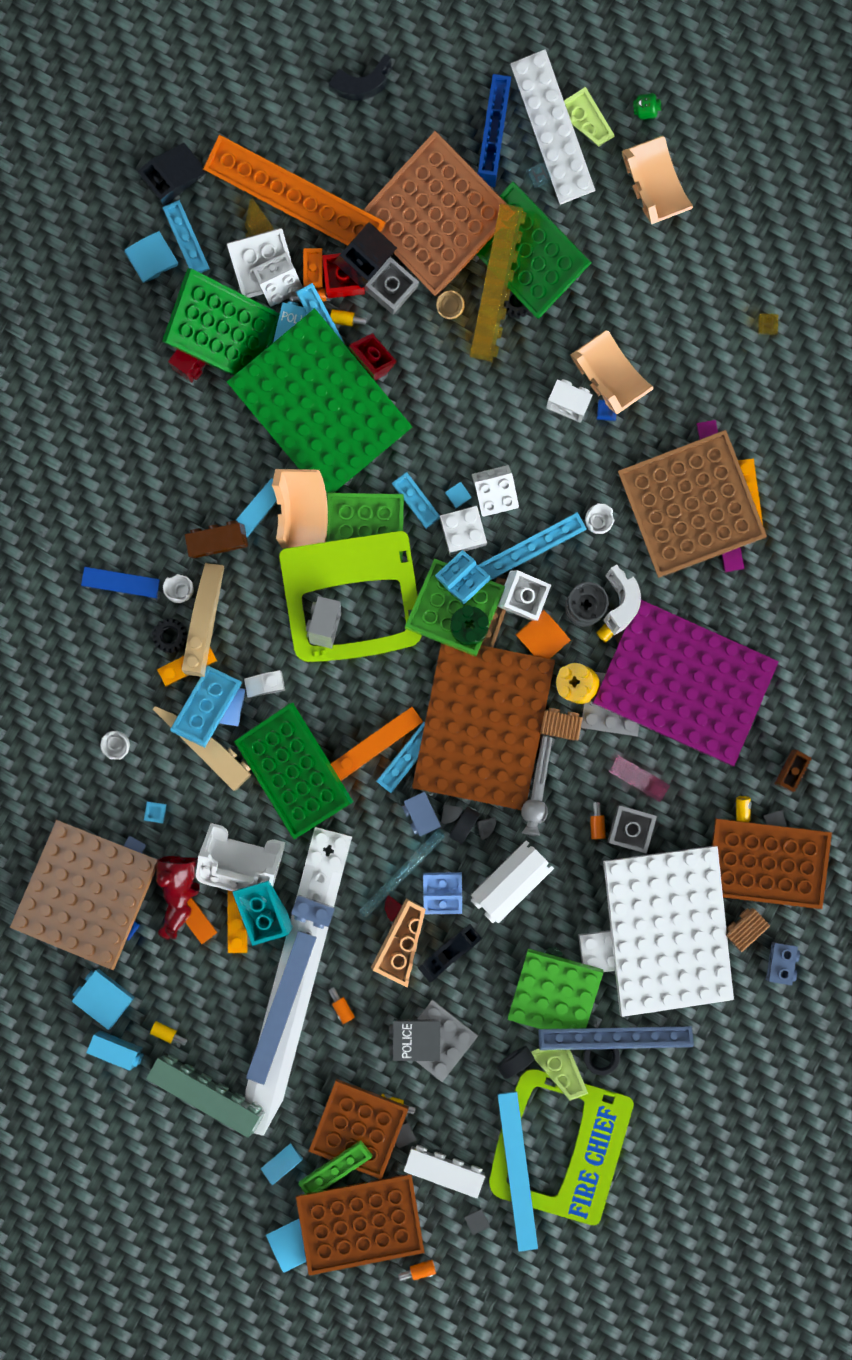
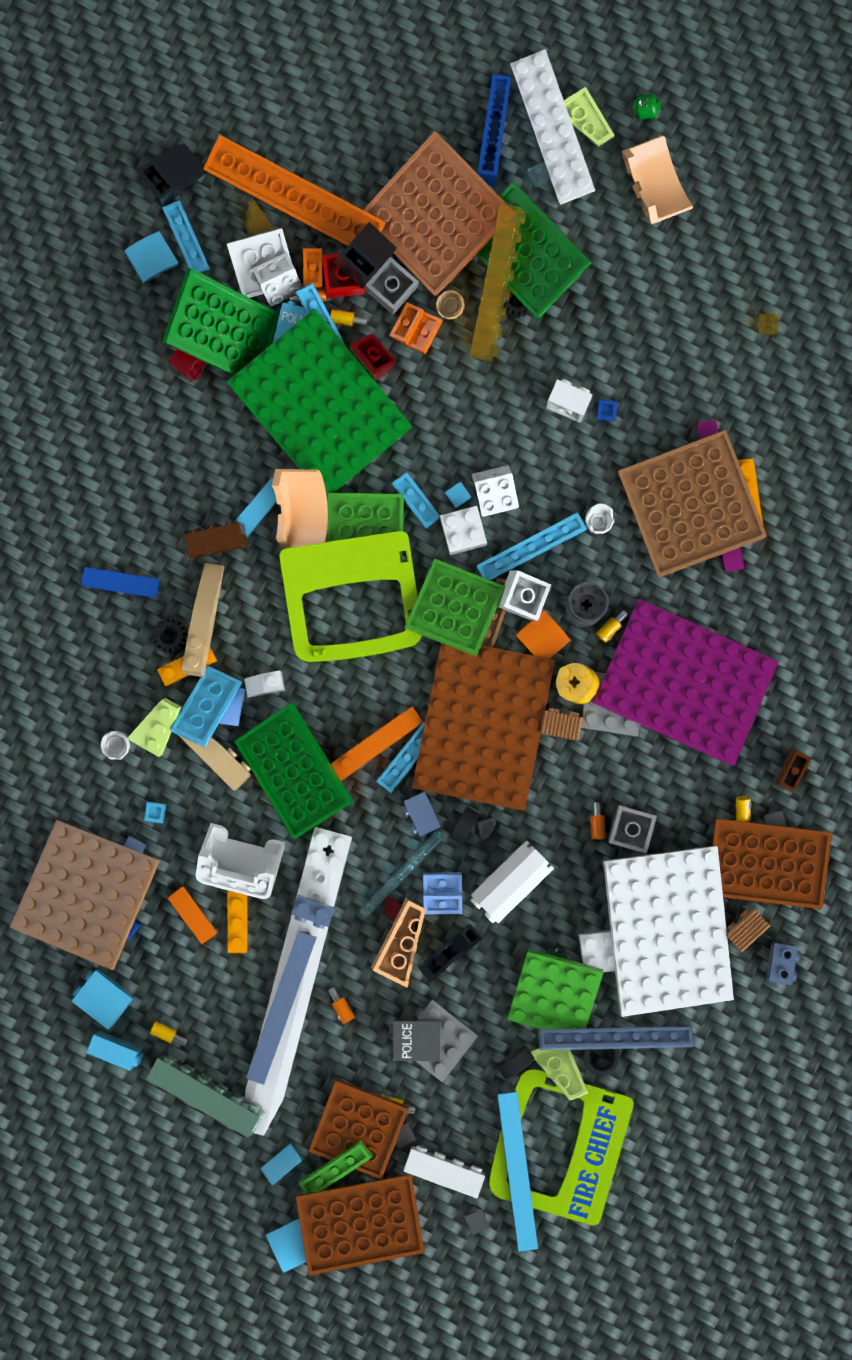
(155, 728): none -> yellowish green wing
(176, 878): dark red animal -> none
(178, 588): white hair -> none
(262, 913): teal slope -> none
(324, 622): light grey brick -> none
(361, 87): black arch -> none
(416, 328): none -> orange slope
(419, 1271): orange piece -> none
(450, 813): dark grey tile -> none
(463, 577): medium azure slope -> none
(471, 635): dark green plate -> none
(534, 810): light grey piece -> none
(610, 372): light nougat panel -> none
(629, 598): white arch -> none
(639, 779): clear pink slope -> none

